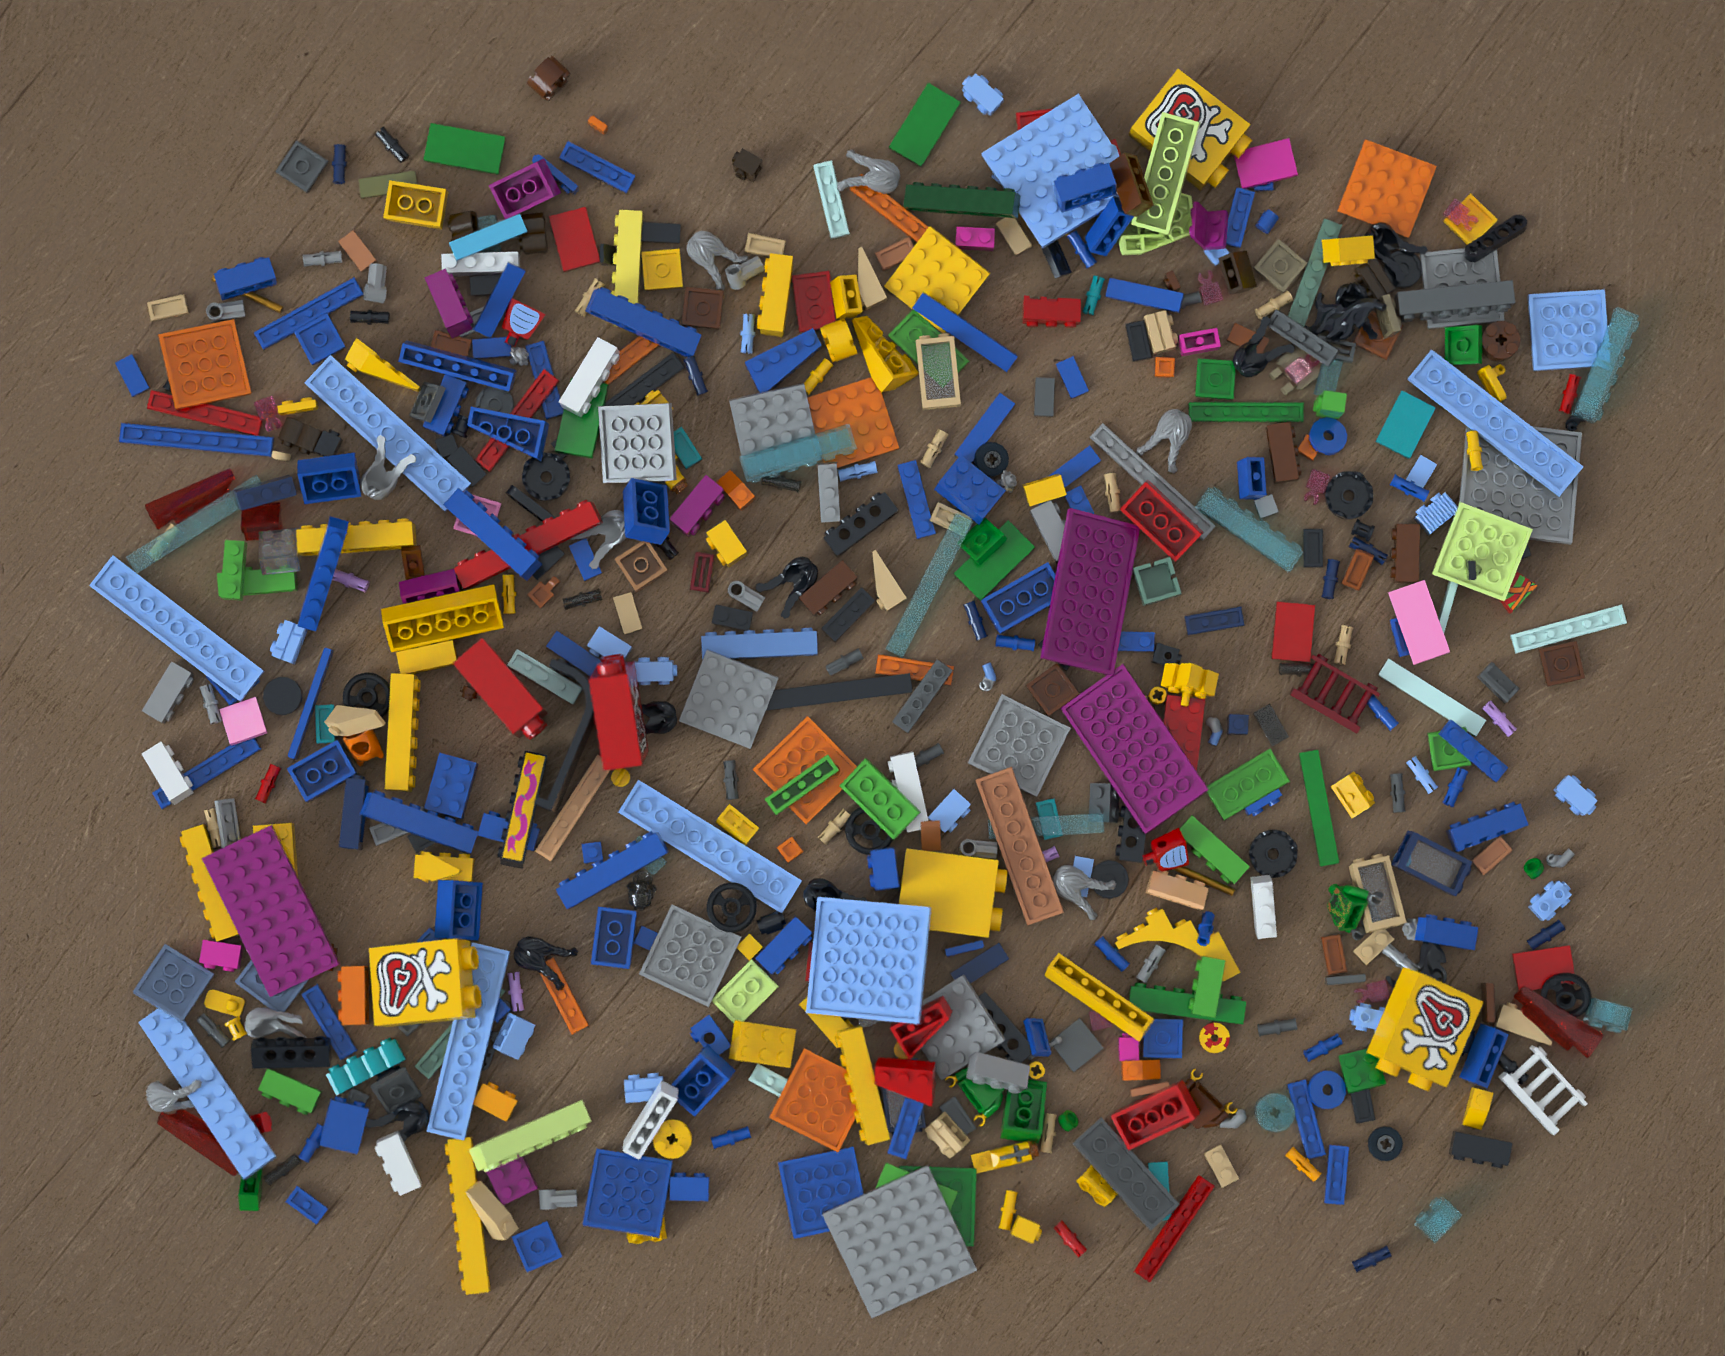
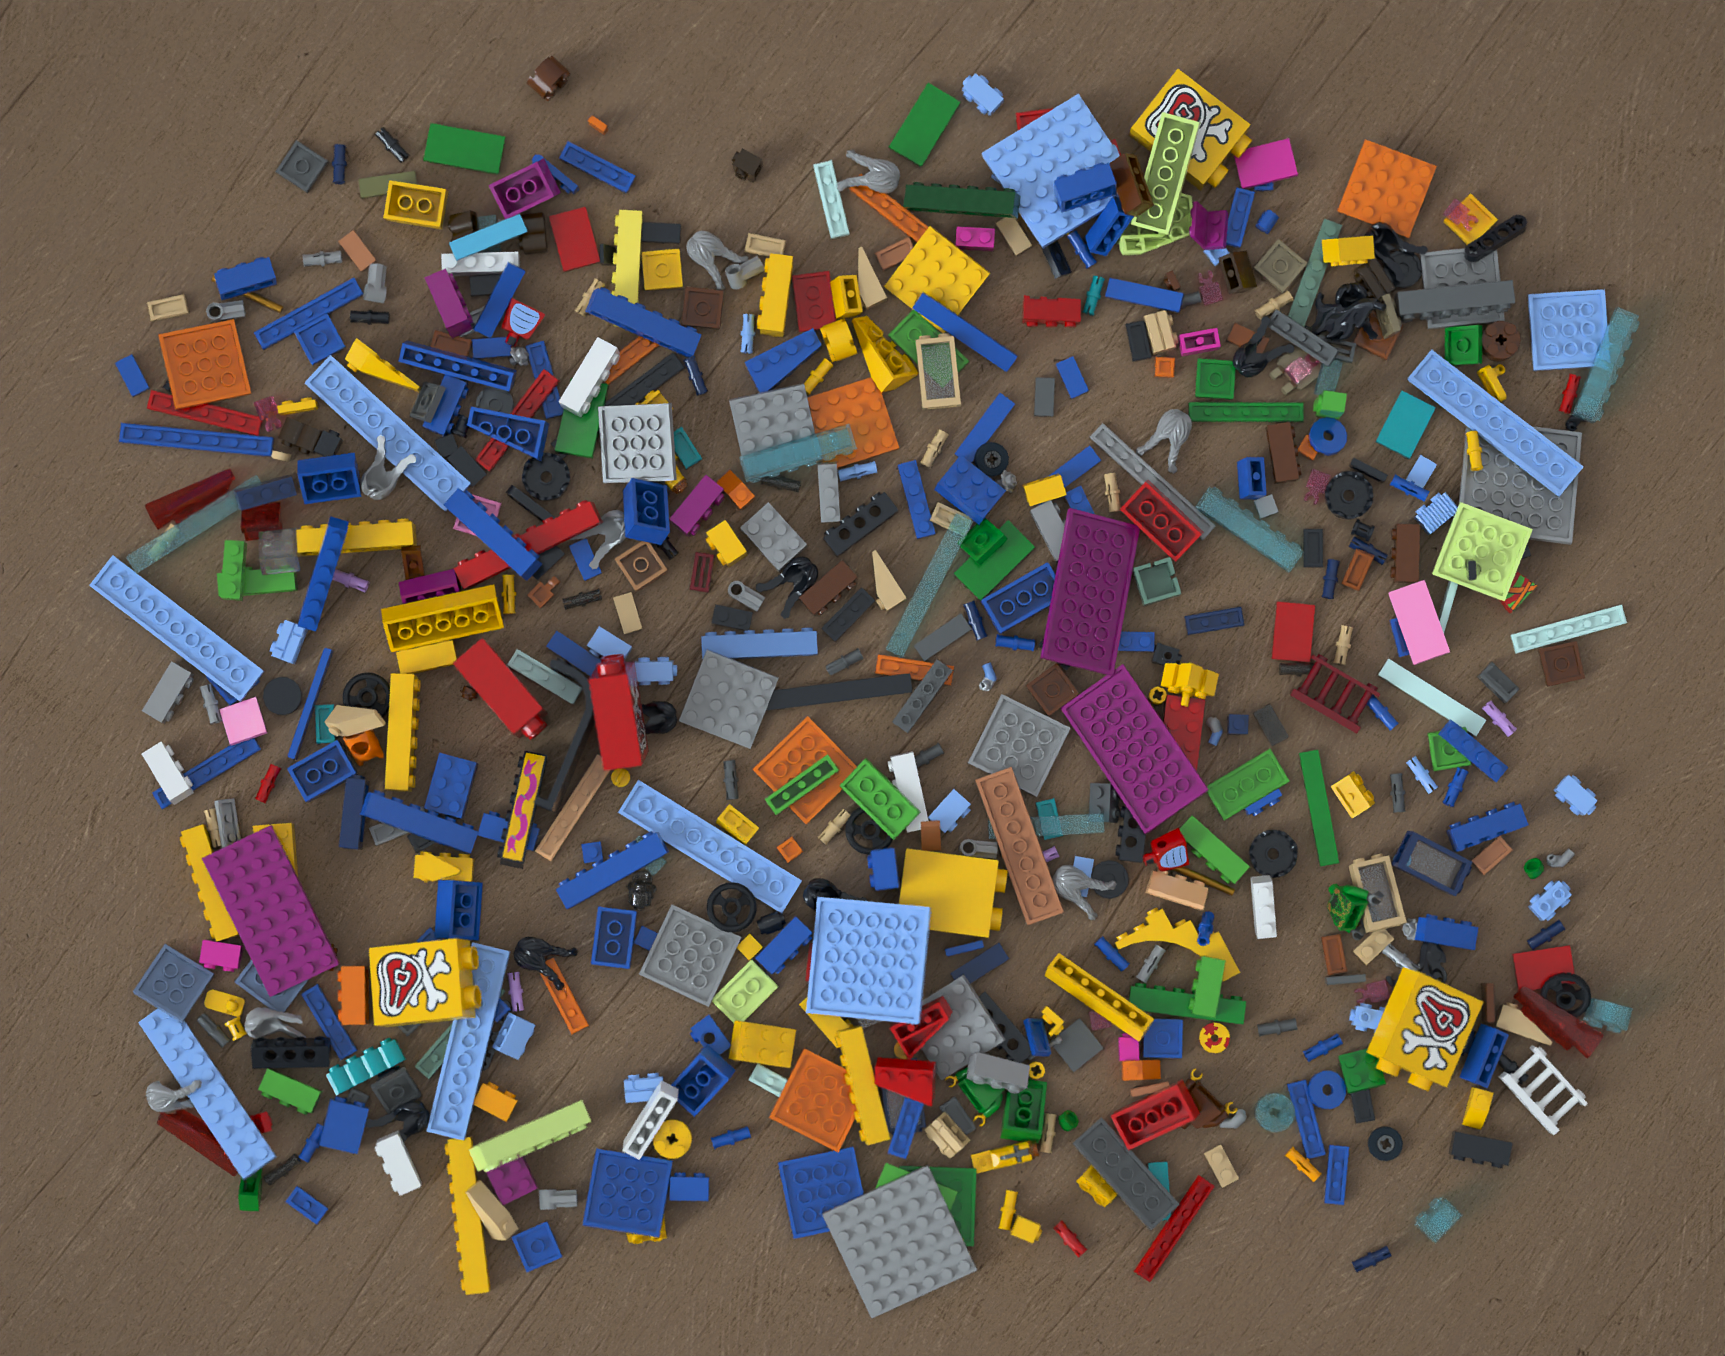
(773, 537): none -> light grey brick
(942, 637): none -> dark grey tile
(1050, 1017): none -> yellow bracket
(1367, 470): none -> black tile

